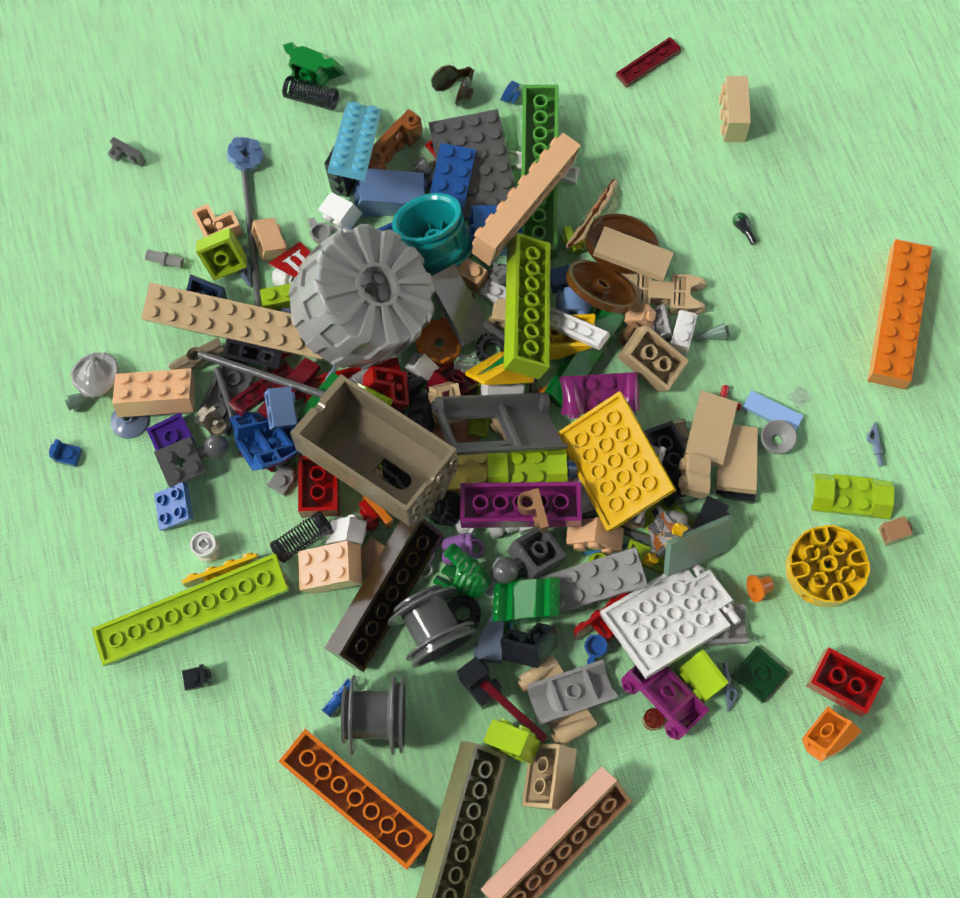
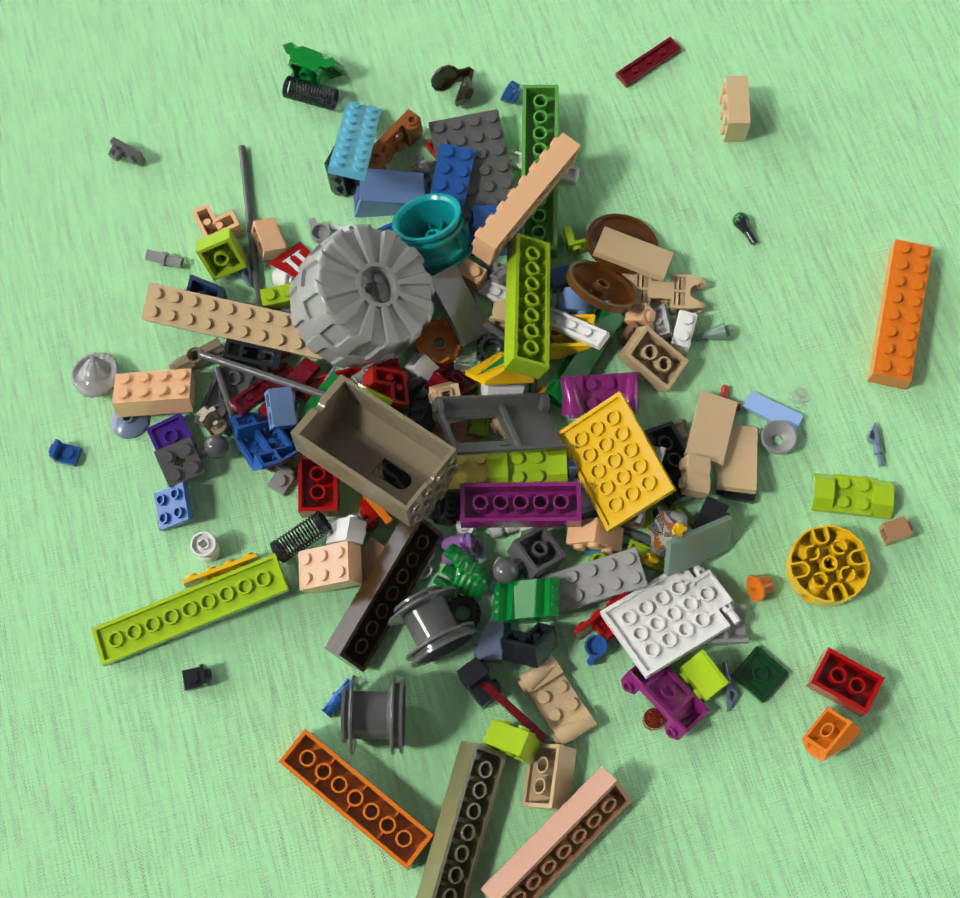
(76, 401): sand green cone -> none
(245, 144): medium blue plate -> none
(340, 212): white brick -> none
(537, 508): medium nougat plate -> none
(571, 692): light grey piece -> none
(595, 211): tan sword -> none

